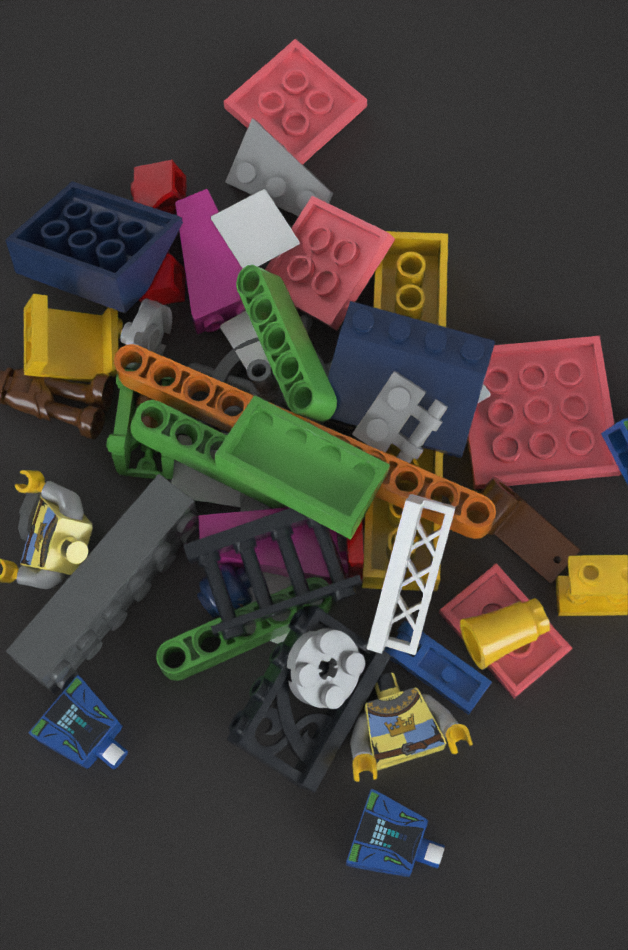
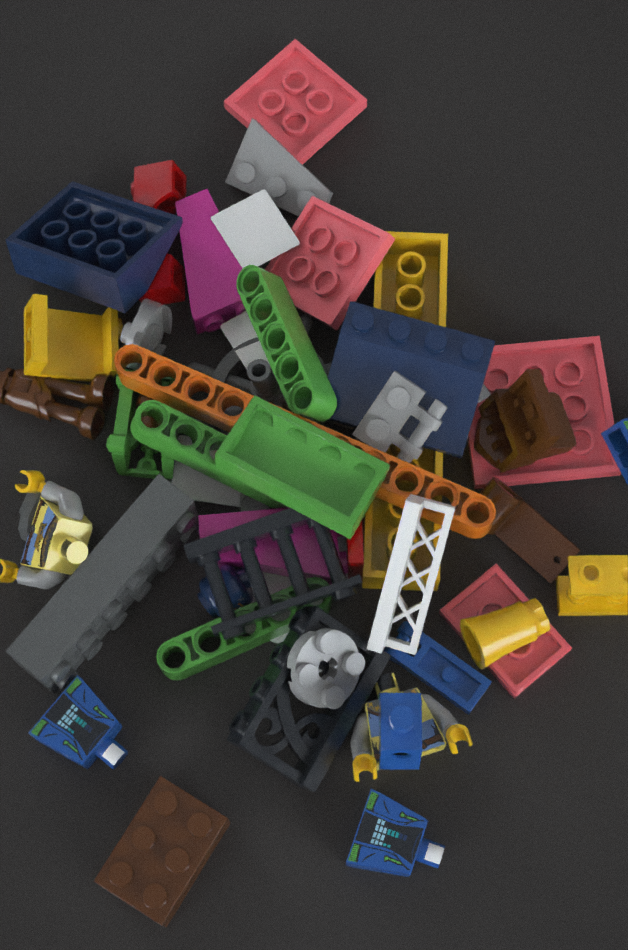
(162, 851): none -> reddish brown brick
(400, 731): none -> blue torso
(522, 424): none -> reddish brown piece

